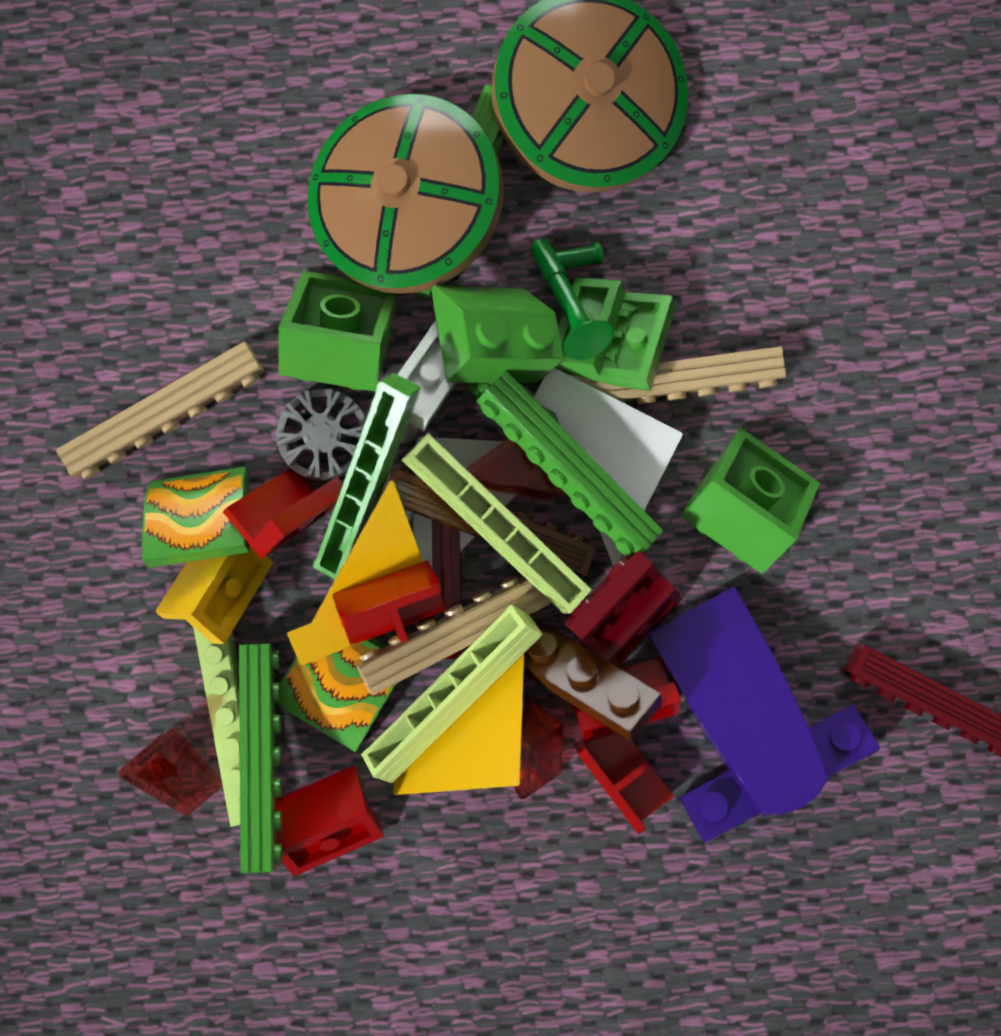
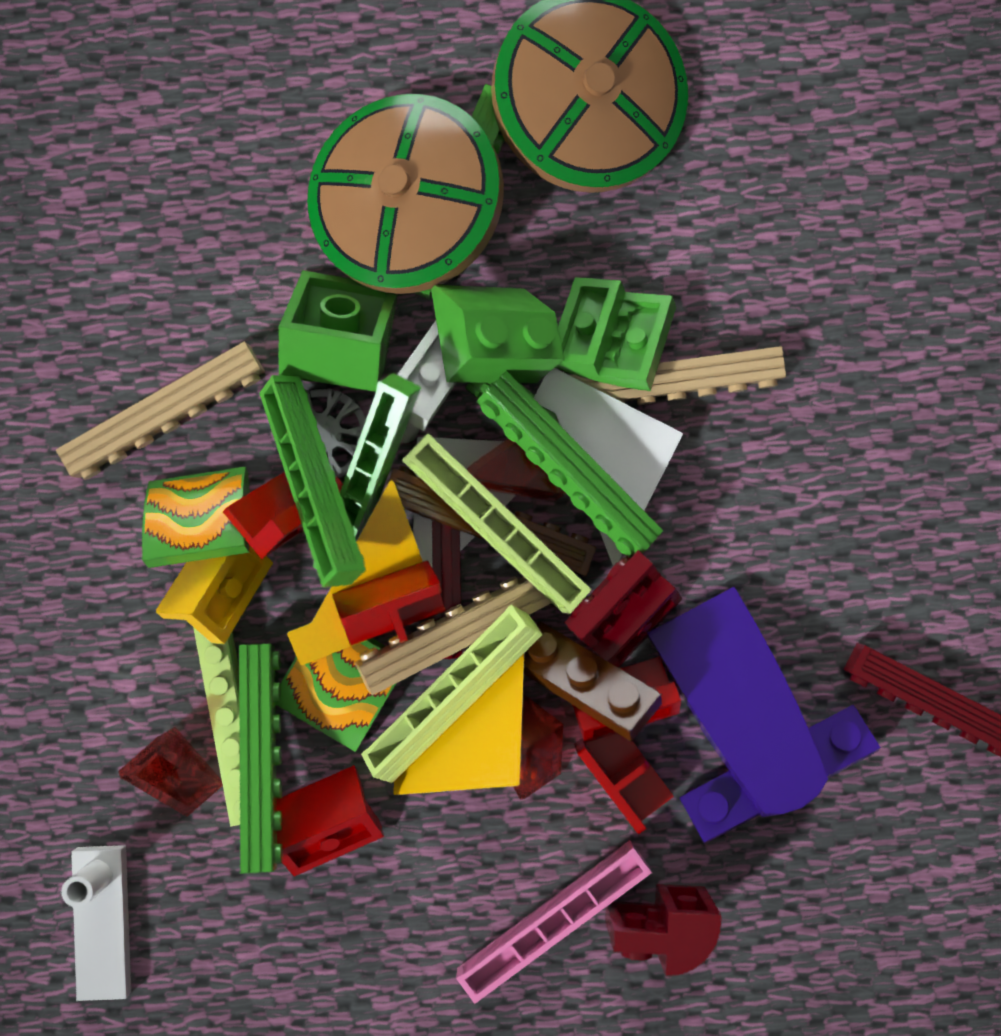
(100, 922): none -> white piece
(312, 481): none -> bright green piece
(552, 921): none -> bright pink piece
(586, 335): green piece -> none
(677, 928): none -> dark red brick
(752, 501): bright green slope -> none

